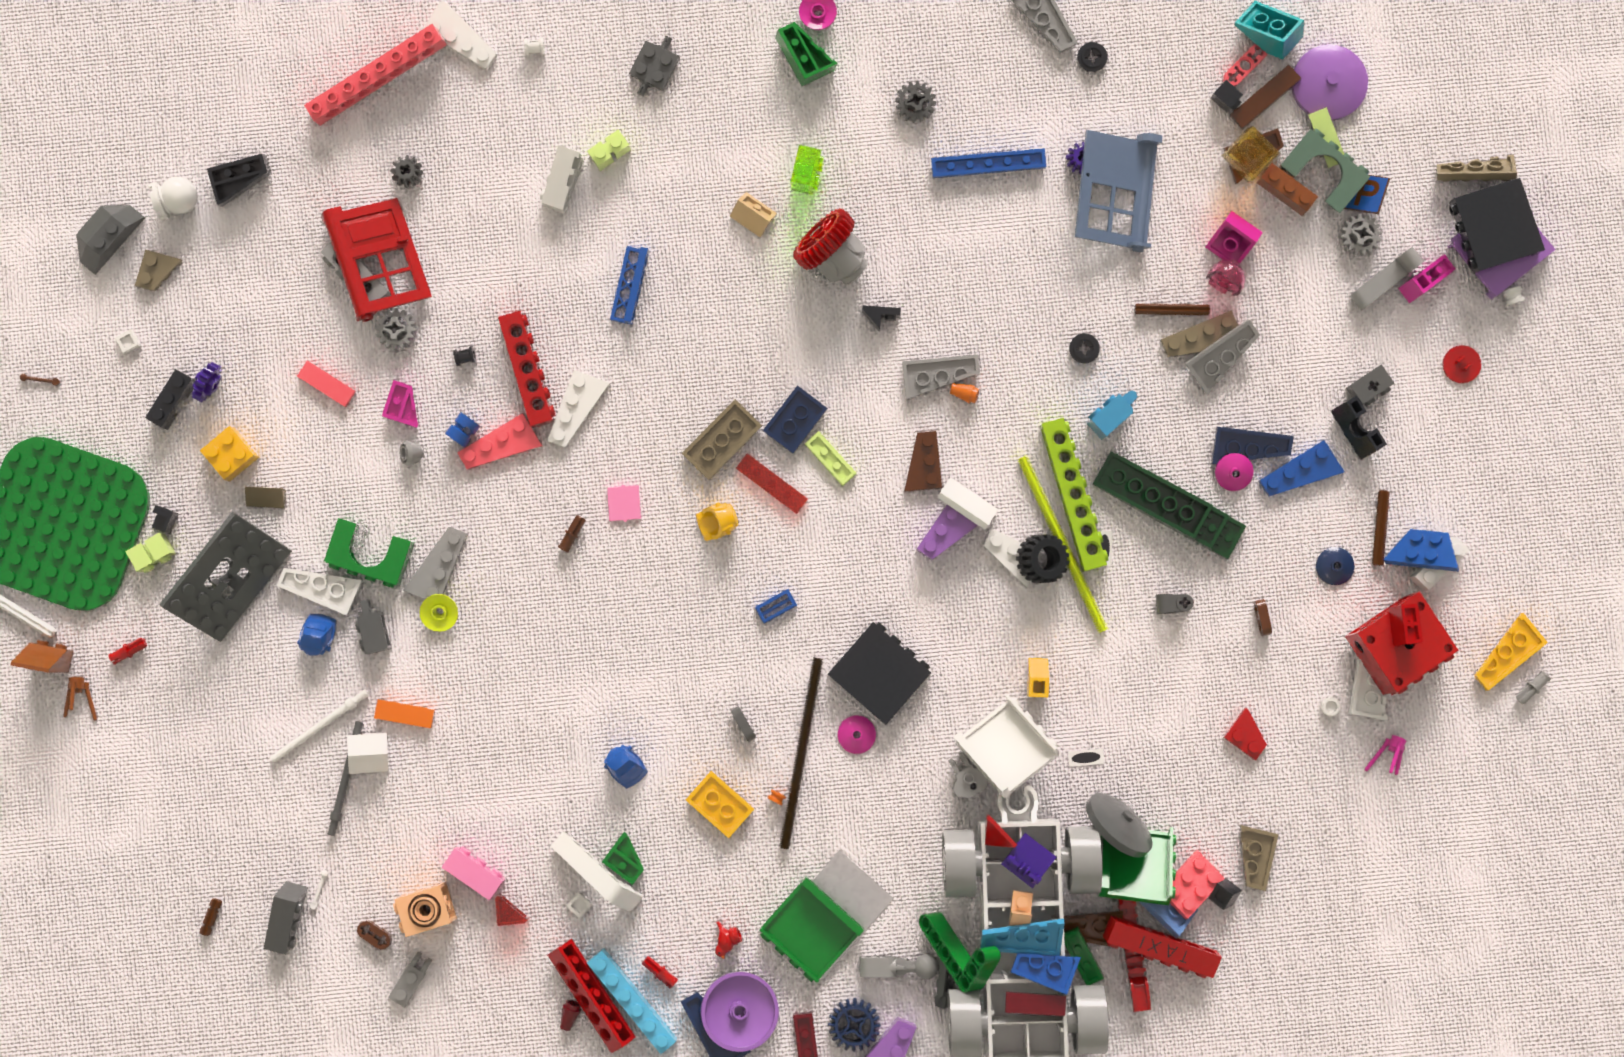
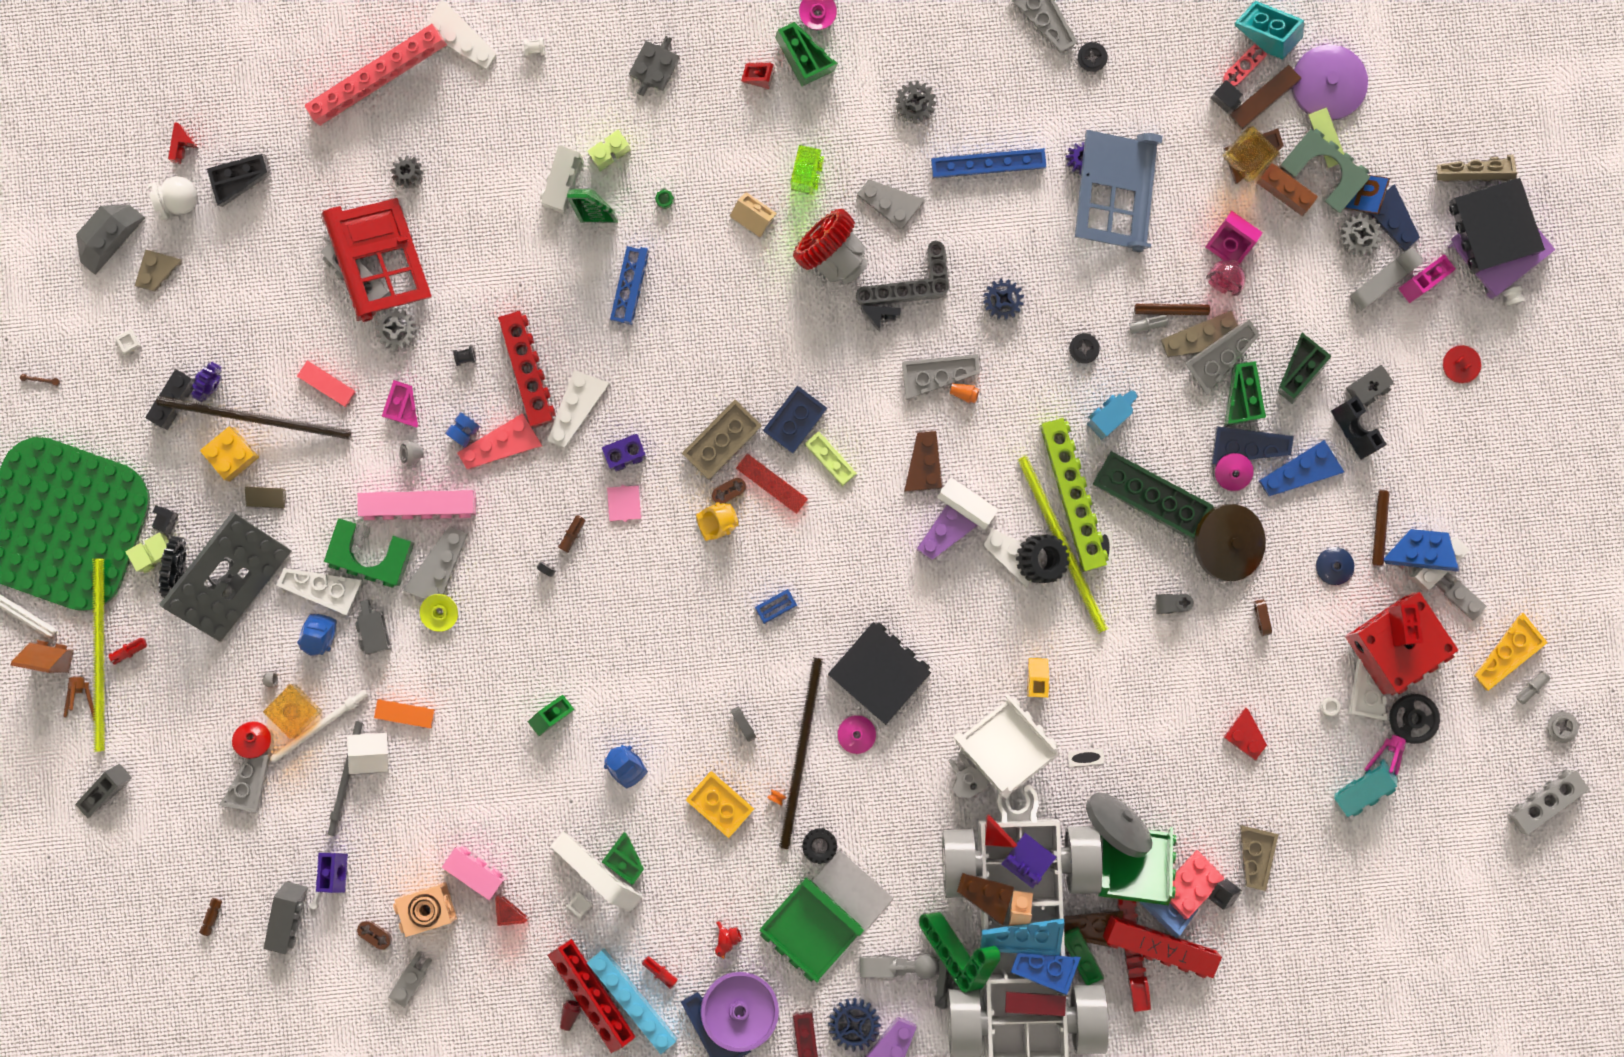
(99, 714): none -> neon yellow axle
(103, 790): none -> dark grey slope
(172, 564): none -> black gear
(179, 139): none -> red slope
(248, 785): none -> light grey wing
(250, 417): none -> dark brown axle
(255, 747): none -> red dish
(270, 679): none -> light grey hinge
(292, 711): none -> clear yellow brick
(331, 872): none -> dark purple brick
(417, 504): none -> bright pink brick
(546, 569): none -> black tile
(550, 715): none -> green slope
(590, 207): none -> green wedge
(622, 447): none -> dark purple brick
(664, 199): none -> green tile
(726, 486): none -> reddish brown beam
(758, 74): none -> red slope
(831, 846): none -> black tyre
(890, 202): none -> light grey wing
(910, 286): none -> dark grey beam
(987, 895): none -> reddish brown wing
(1009, 304): none -> dark blue gear
(1148, 324): none -> light grey axle
(1229, 542): none -> dark brown dish
(1245, 395): none -> green wedge
(1303, 368): none -> dark green wedge
(1366, 790): none -> teal wedge
(1396, 220): none -> dark blue wing
(1407, 702): none -> black wheel
(1462, 597): none -> light grey hinge
(1570, 722): none -> light grey gear
(1574, 789): none -> light grey brick

